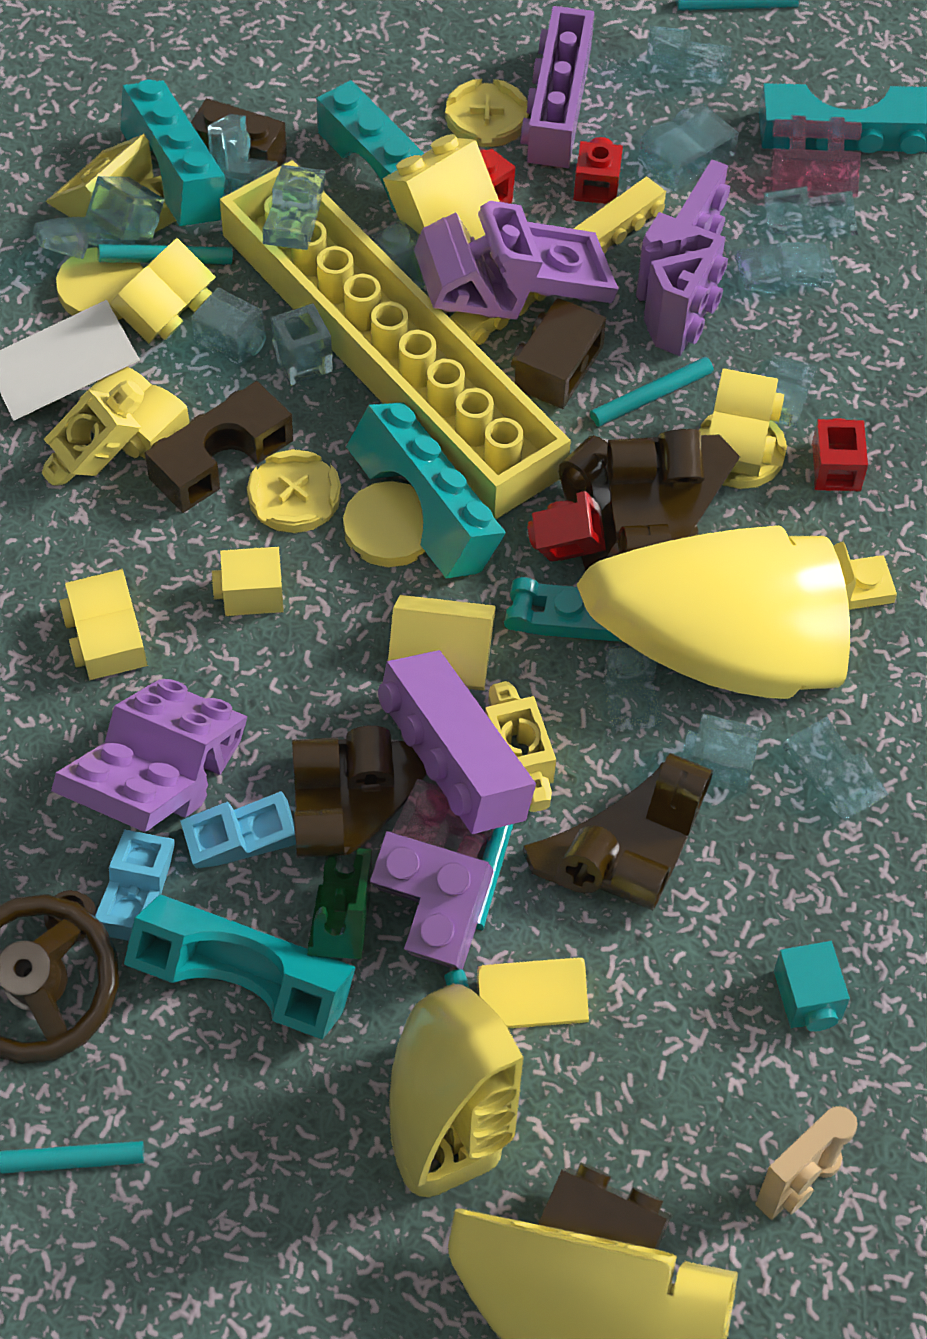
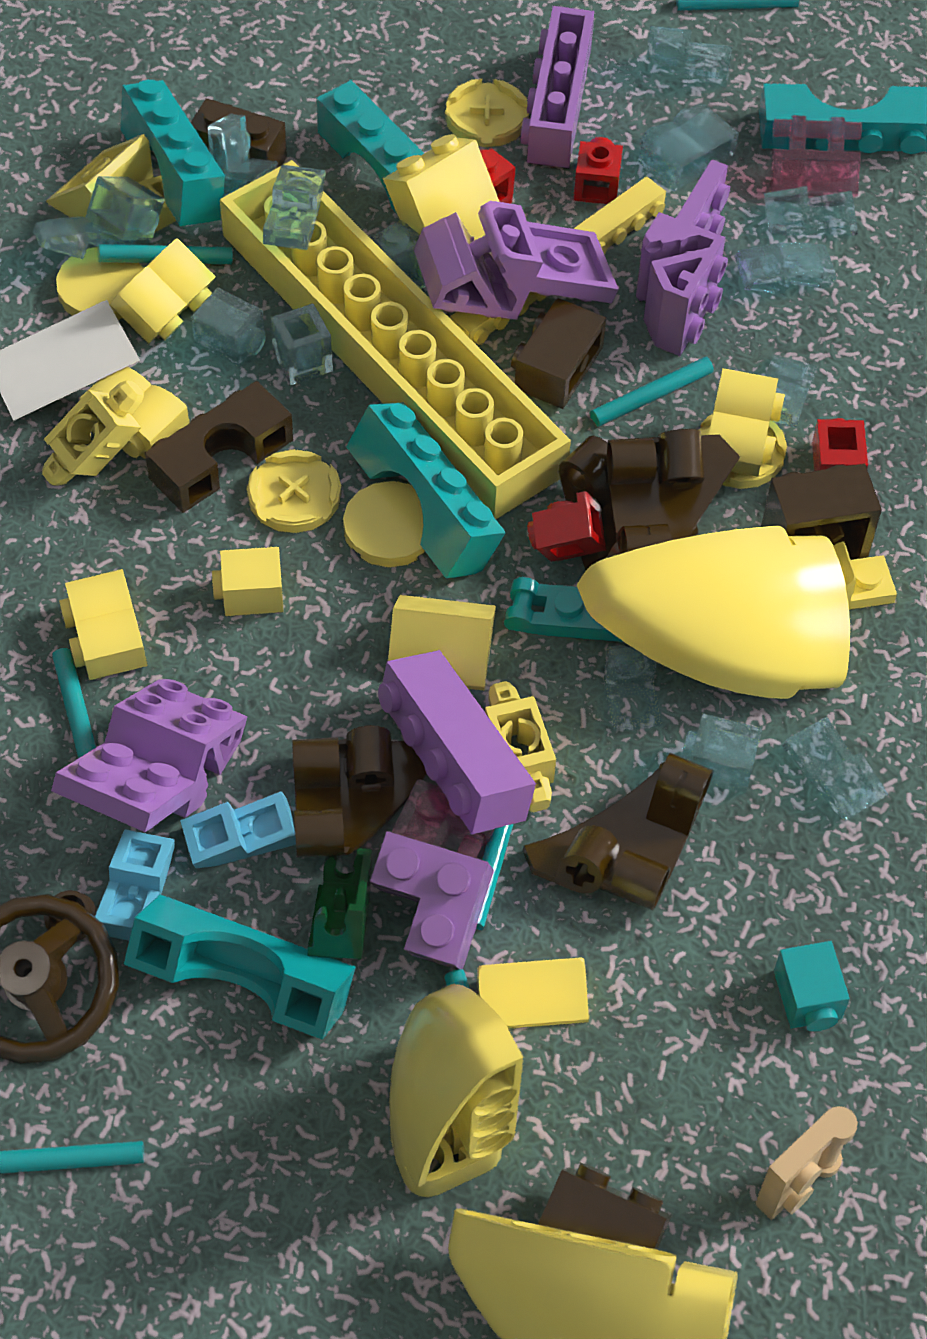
(73, 701): none -> teal bar
(827, 504): none -> dark brown brick

